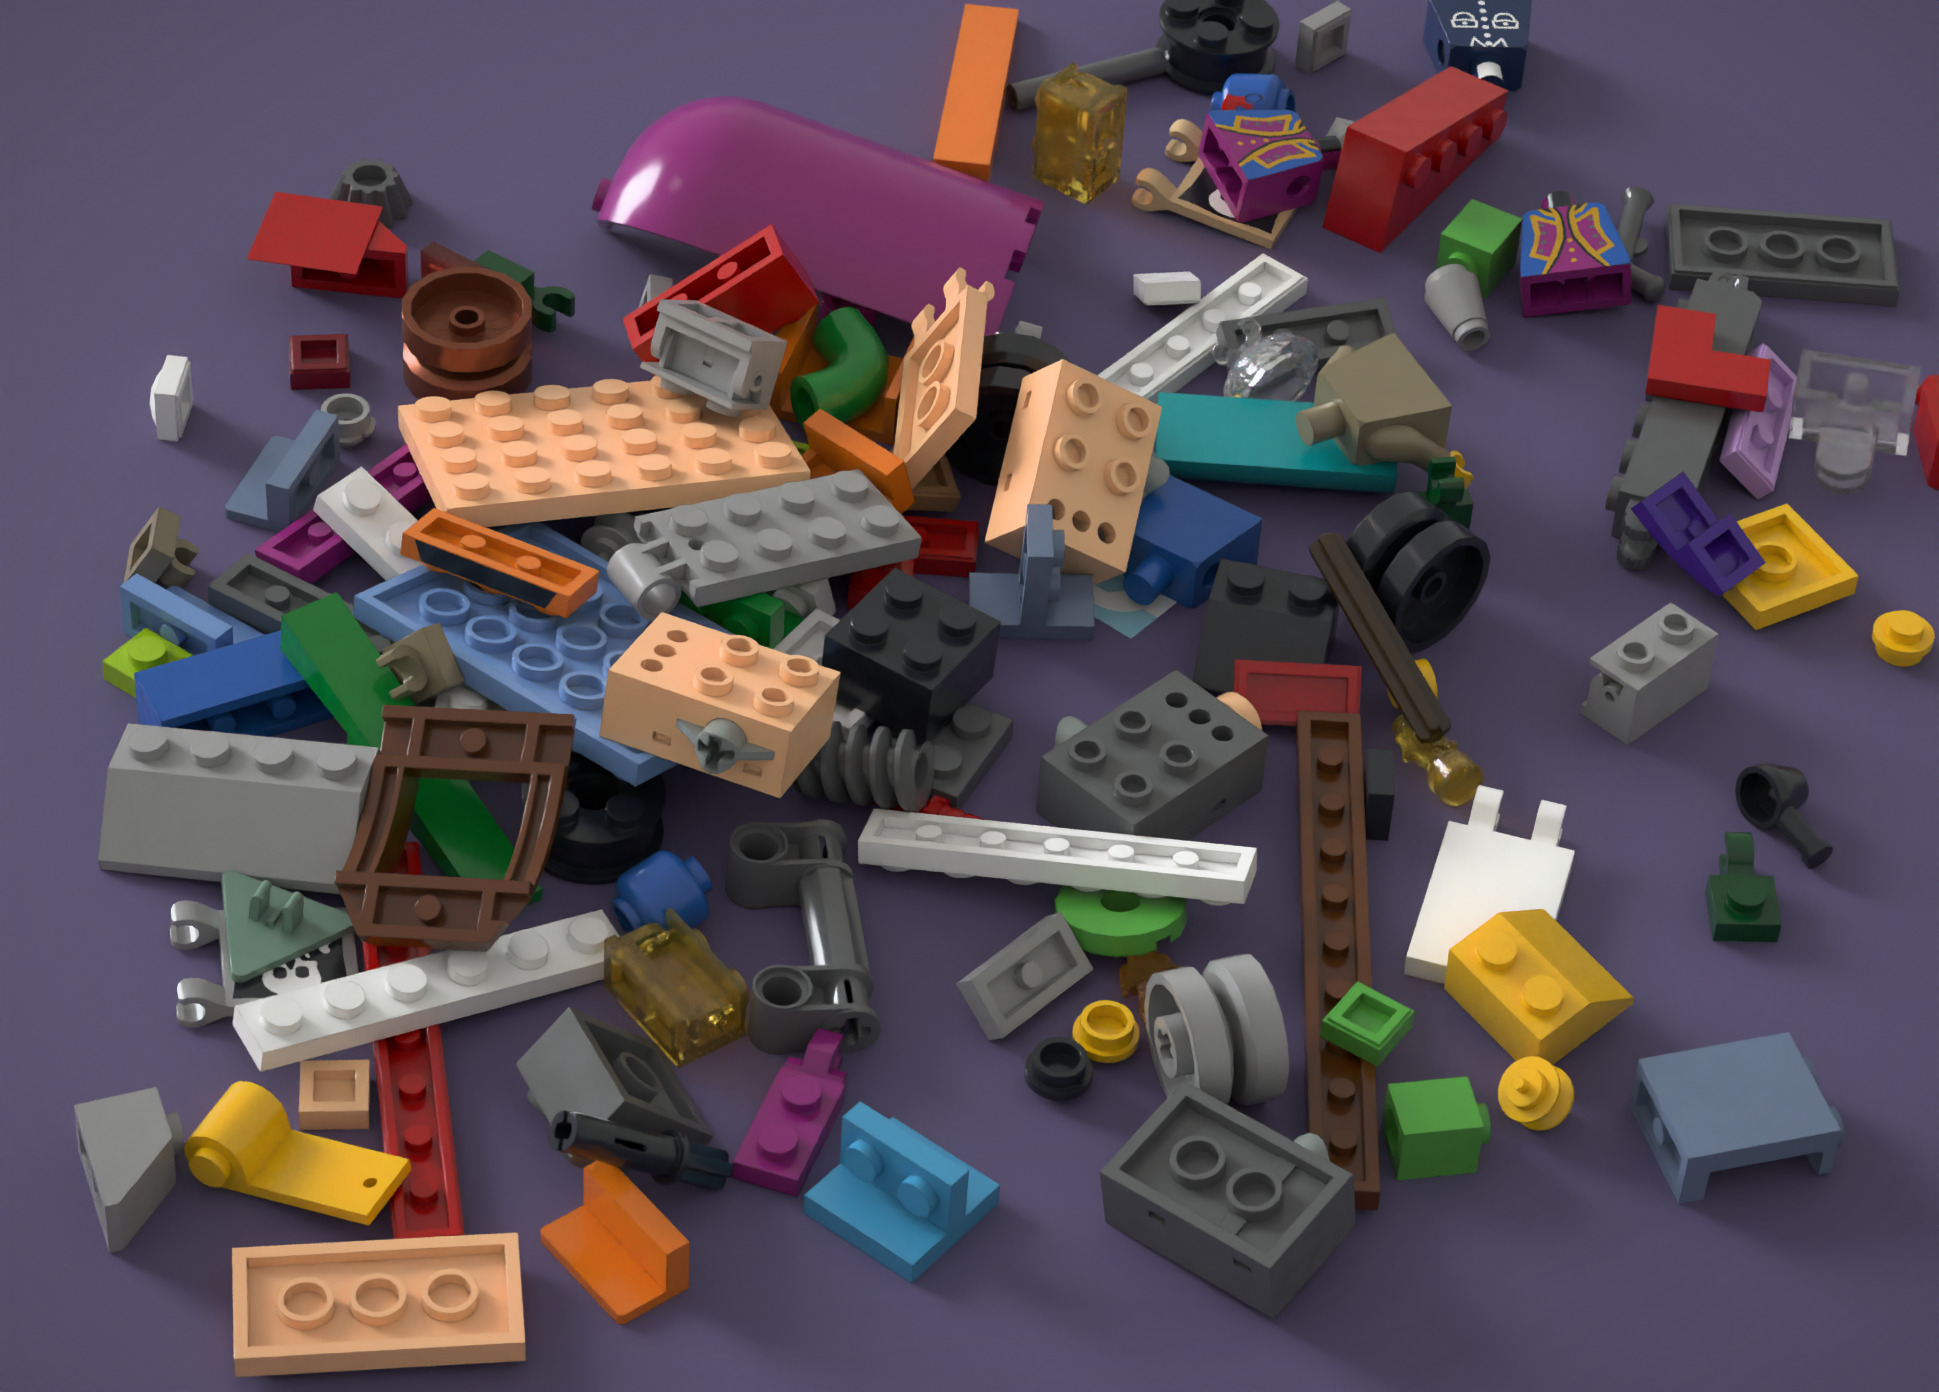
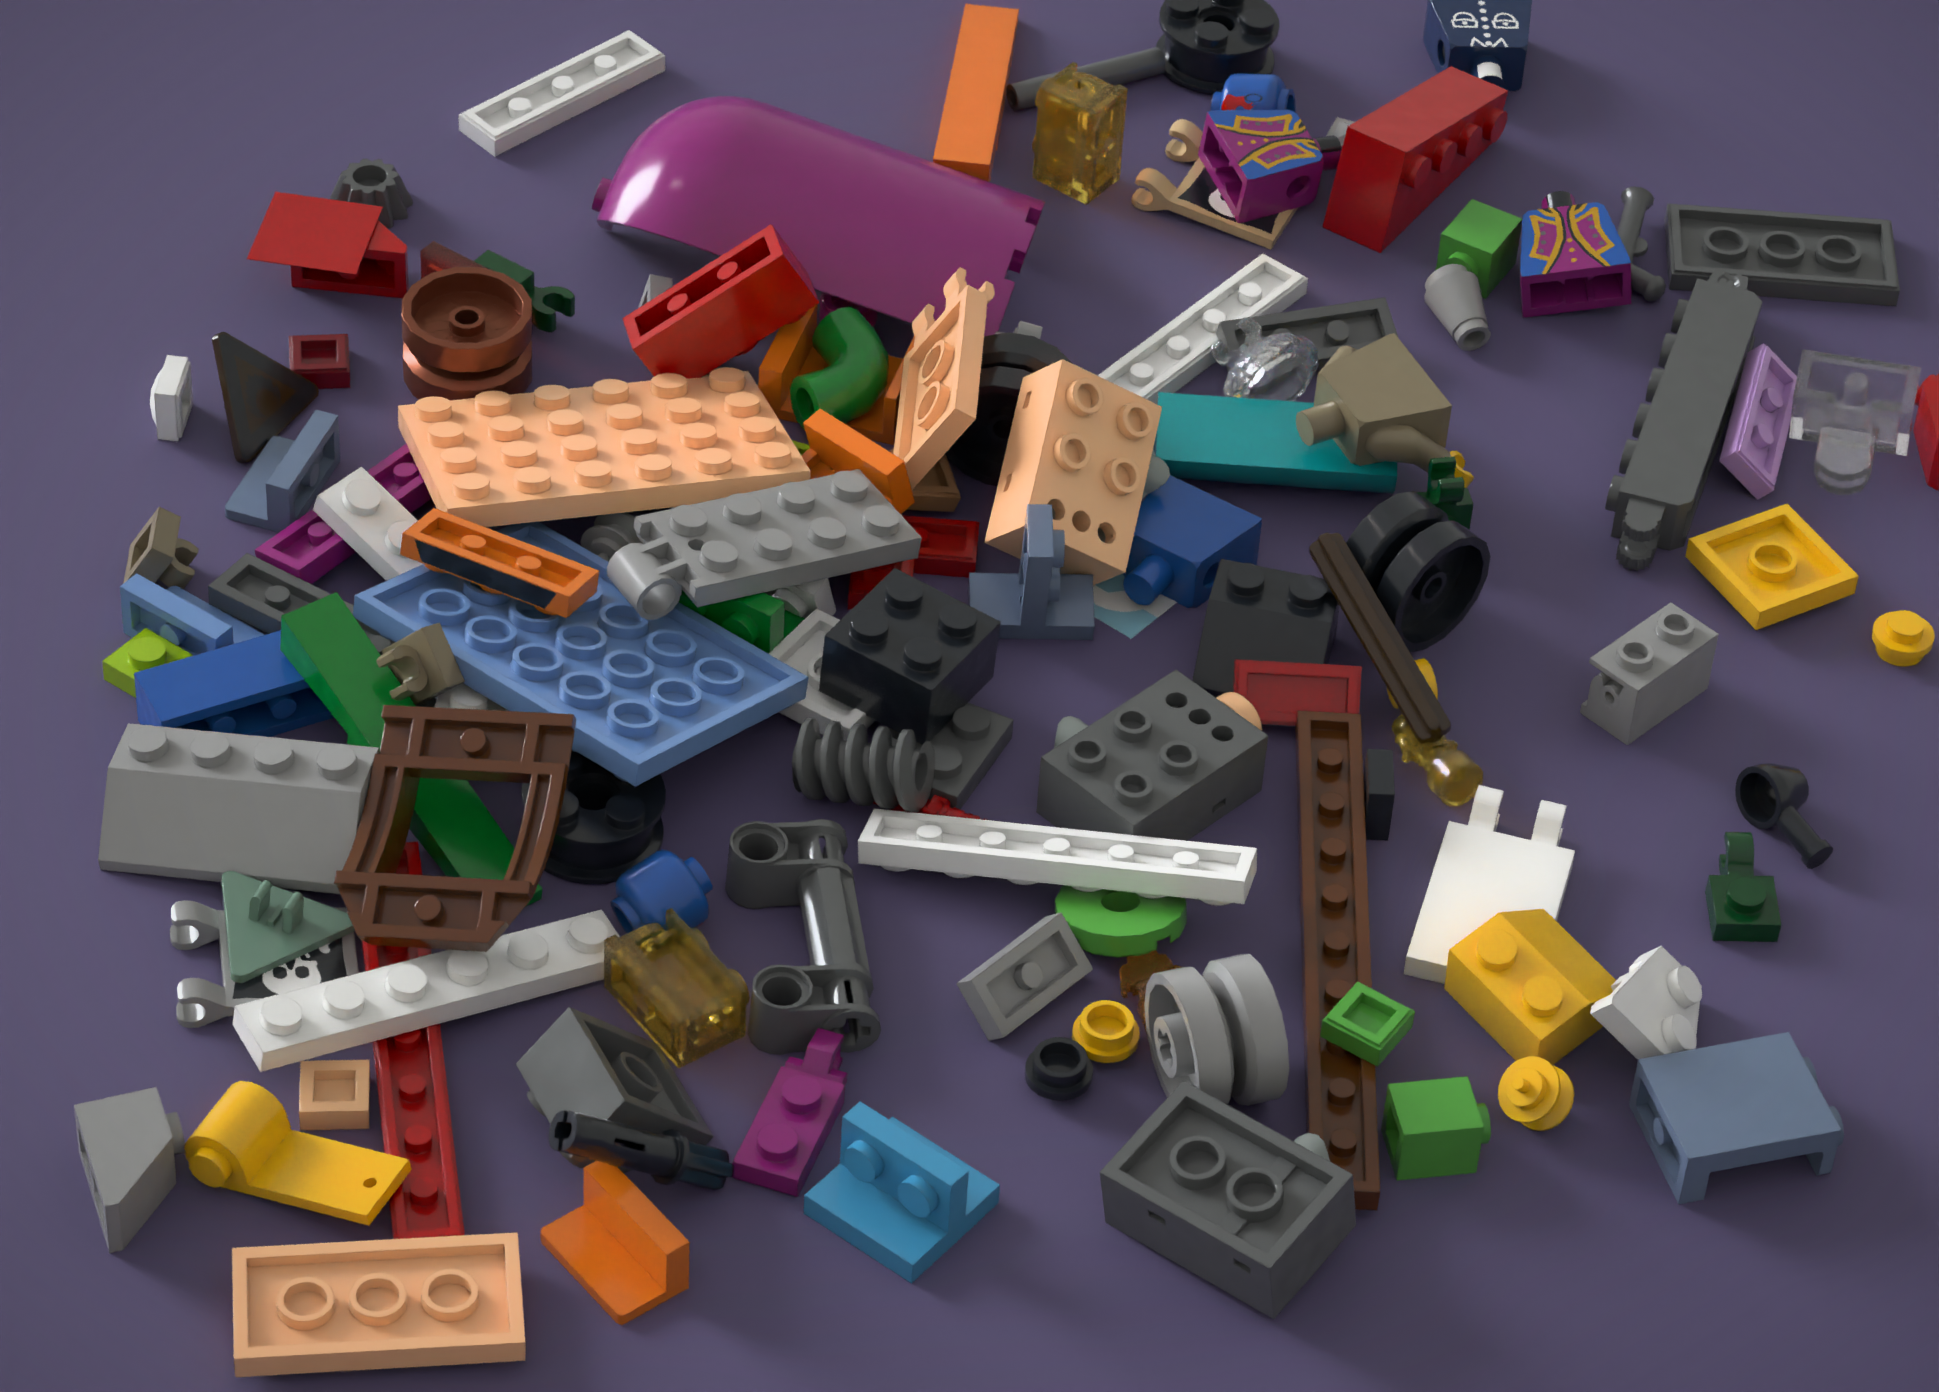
(257, 395): none -> black piece
(353, 418): light grey plate -> none
(561, 93): none -> white tile
(714, 357): light grey hinge -> none
(720, 704): light nougat piece -> none
(1167, 288): white tile -> none
(1323, 37): light grey tile -> none
(1652, 1006): none -> white wing
(1688, 530): dark purple slope -> none
(1689, 370): red tile -> none

